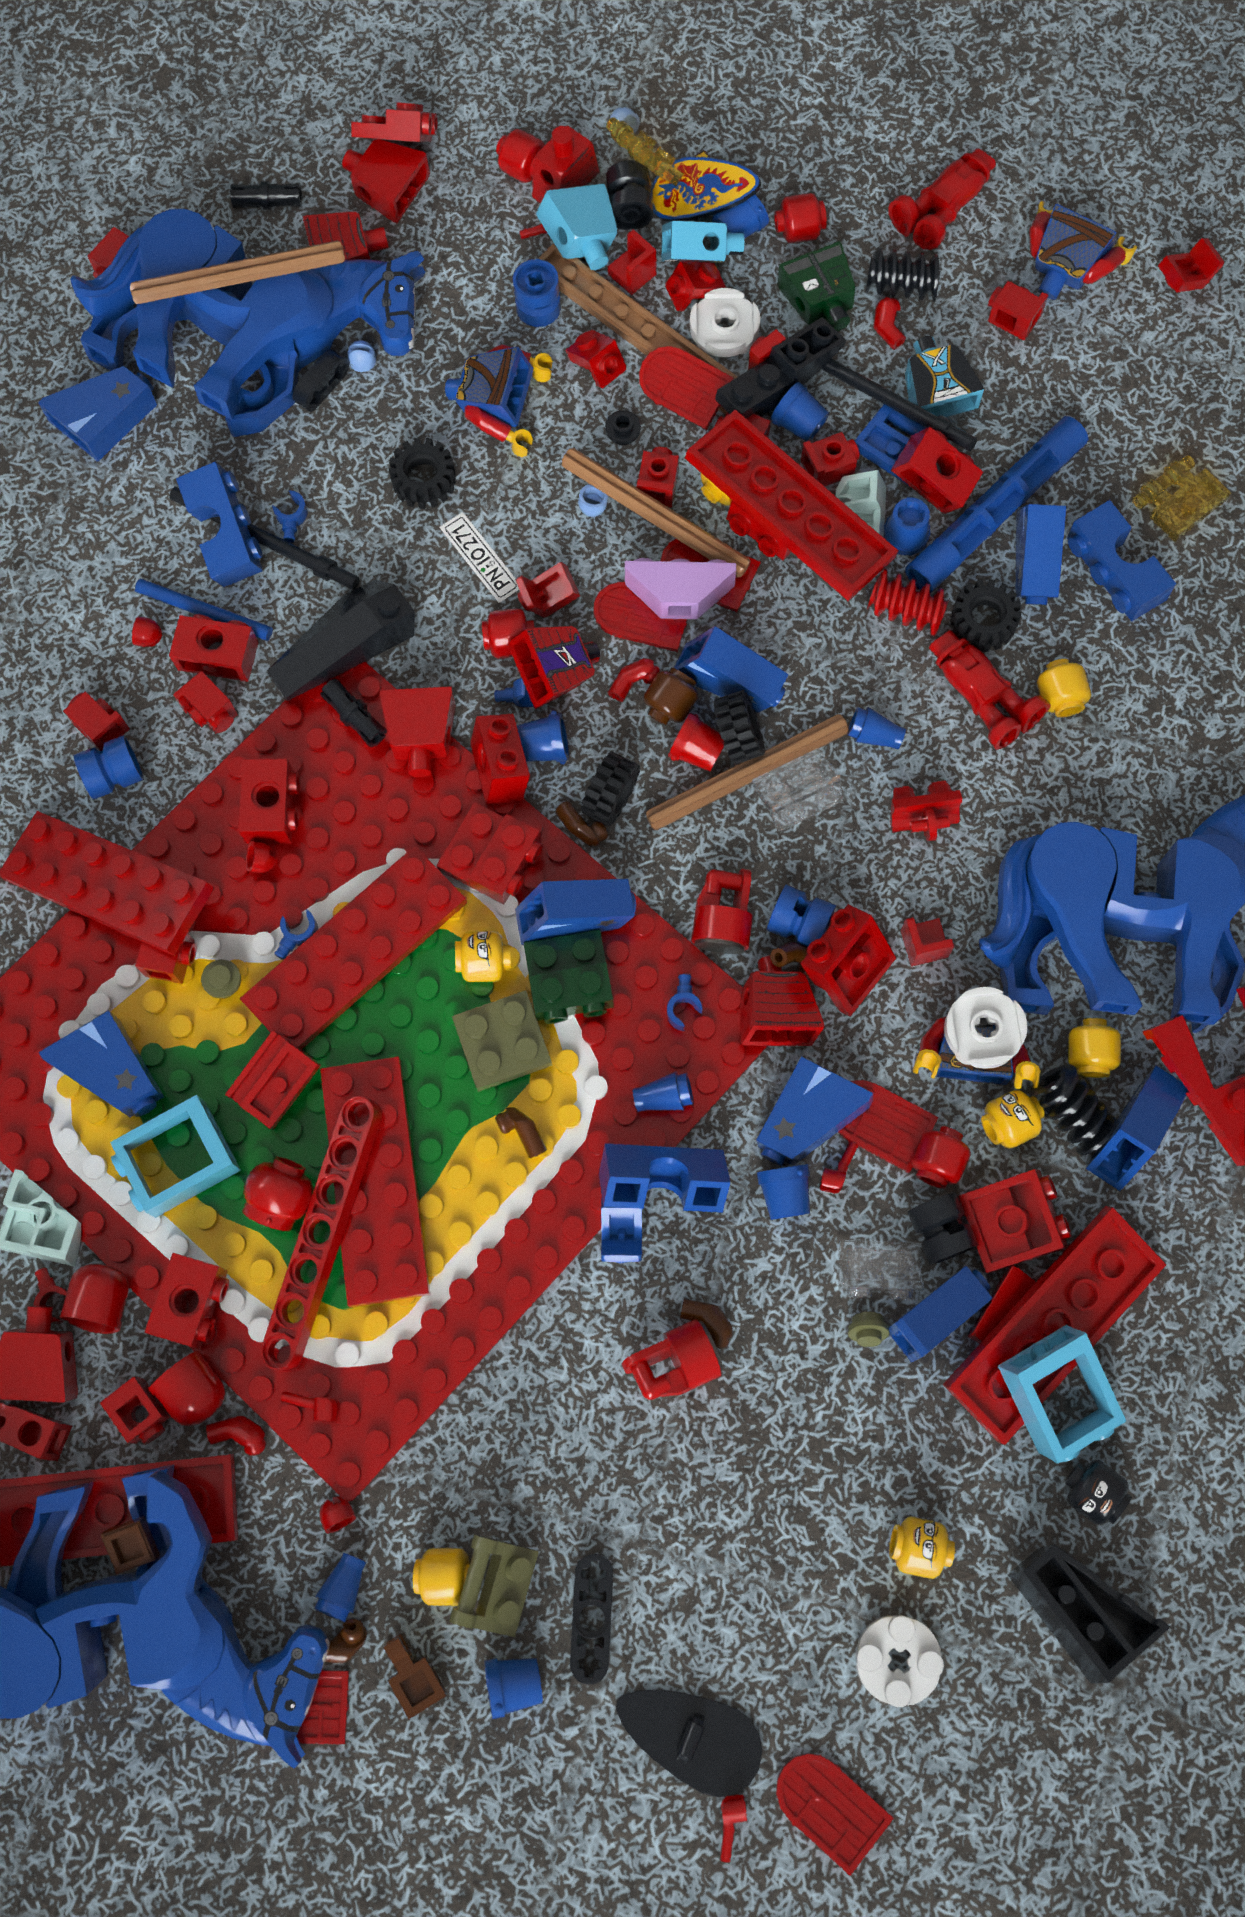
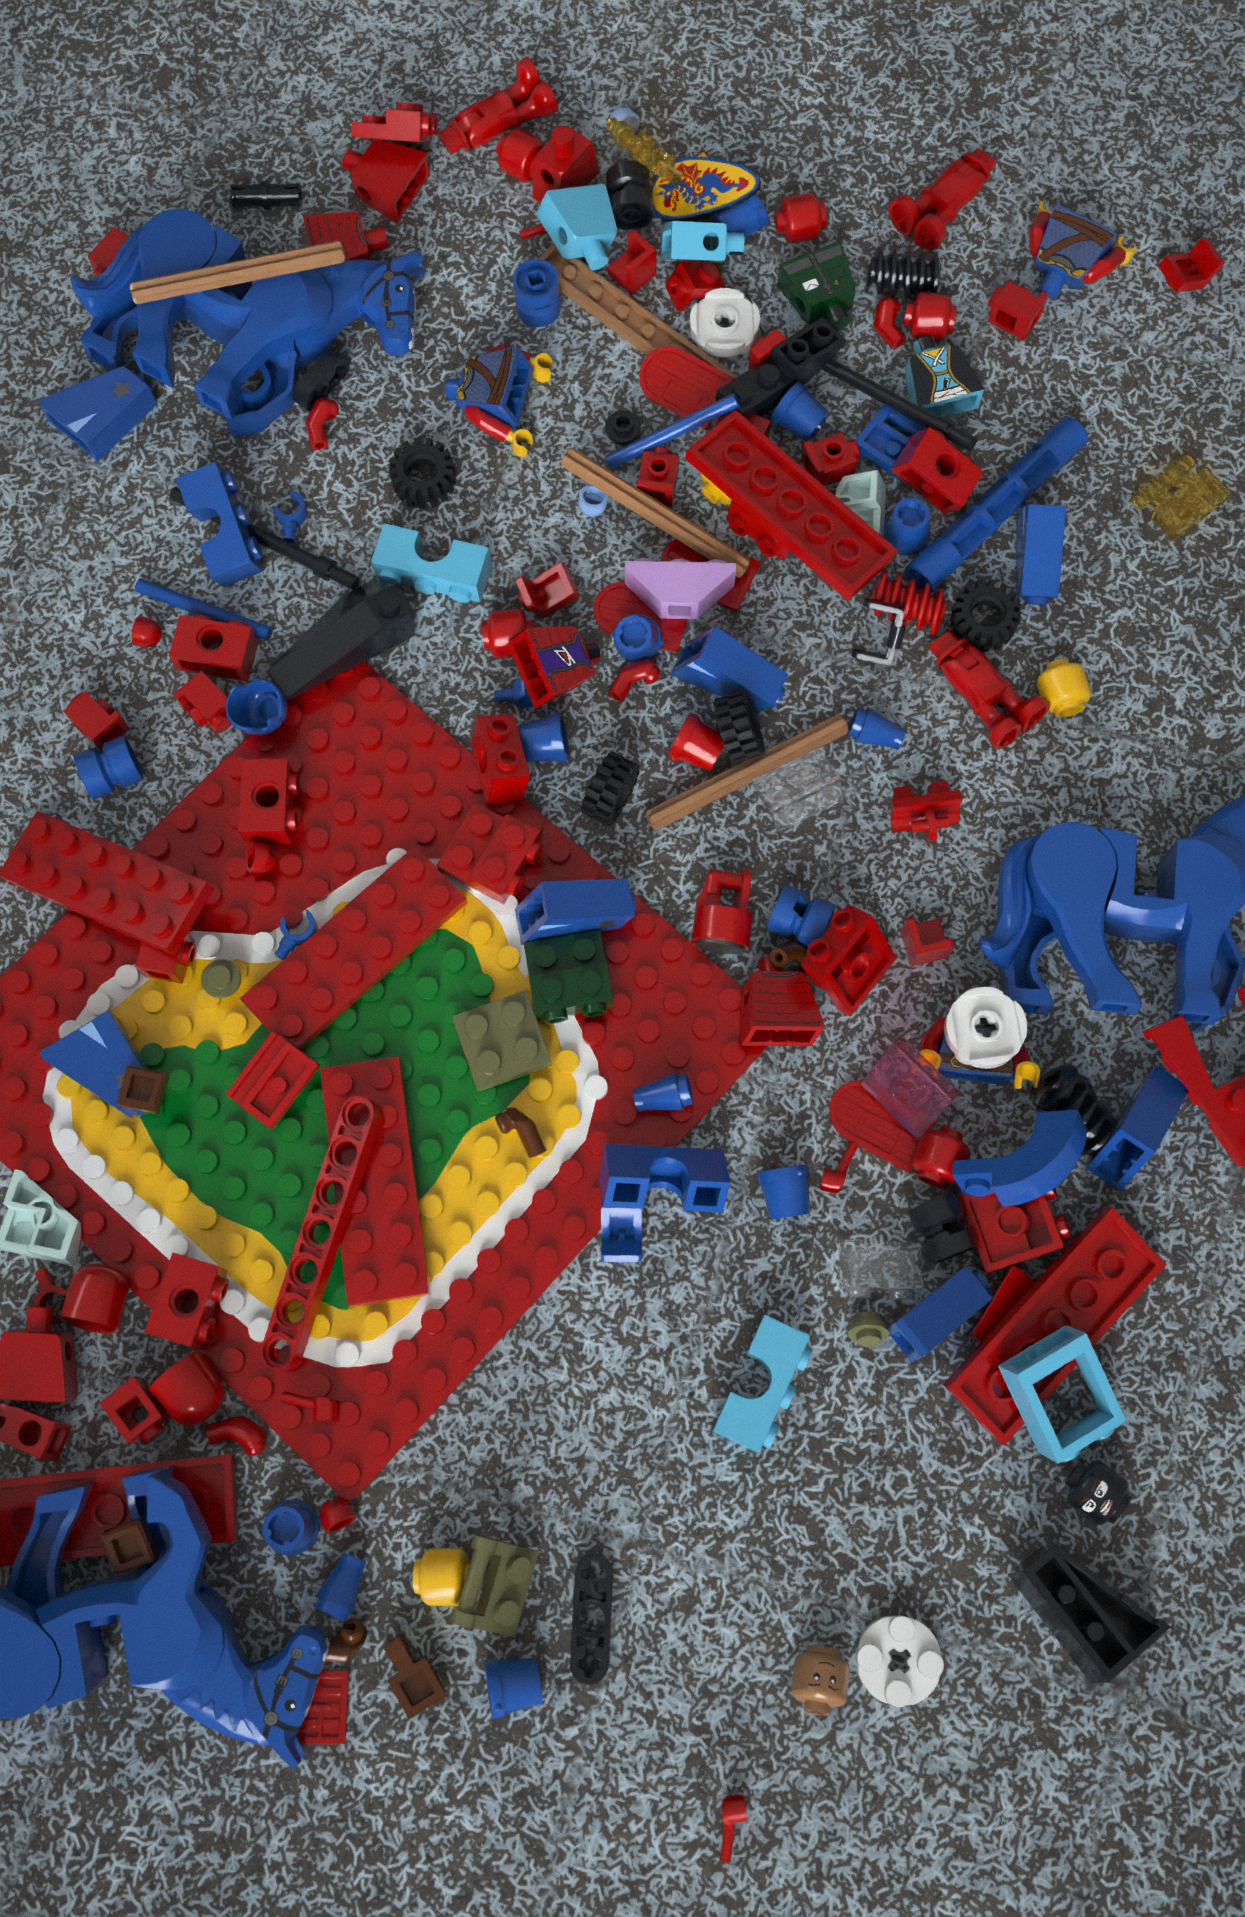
(142, 1089): none -> reddish brown tile
(223, 1160): medium azure window -> none
(257, 707): none -> blue hair
(277, 1193): red piece -> none
(291, 1527): none -> blue piece
(320, 412): none -> red arm
(353, 712): black pin -> none
(361, 355): light blue hinge -> none
(419, 725): red torso -> none
(459, 574): none -> medium azure arch
(480, 557): white sticker -> none
(482, 956): yellow head -> none
(496, 114): none -> red piece
(578, 827): reddish brown arm -> none
(598, 355): red bracket -> none
(637, 637): none -> blue piece
(670, 696): reddish brown head -> none
(673, 430): none -> blue bar
(683, 995): blue piece -> none
(692, 1355): red piece -> none
(694, 1739): black shield -> none
(713, 1319): reddish brown arm -> none
(781, 1352): none -> medium azure arch
(810, 1112): blue slope -> none
(820, 1679): none -> medium nougat head
(830, 1809): red window -> none
(895, 635): none -> black piece
(909, 1087): none -> clear pink plate
(921, 1547): yellow head -> none
(930, 316): none -> red head
(1012, 1119): yellow head -> none
(1032, 1168): none -> blue arch
(1094, 1048): yellow head -> none
(1132, 586): blue arch -> none

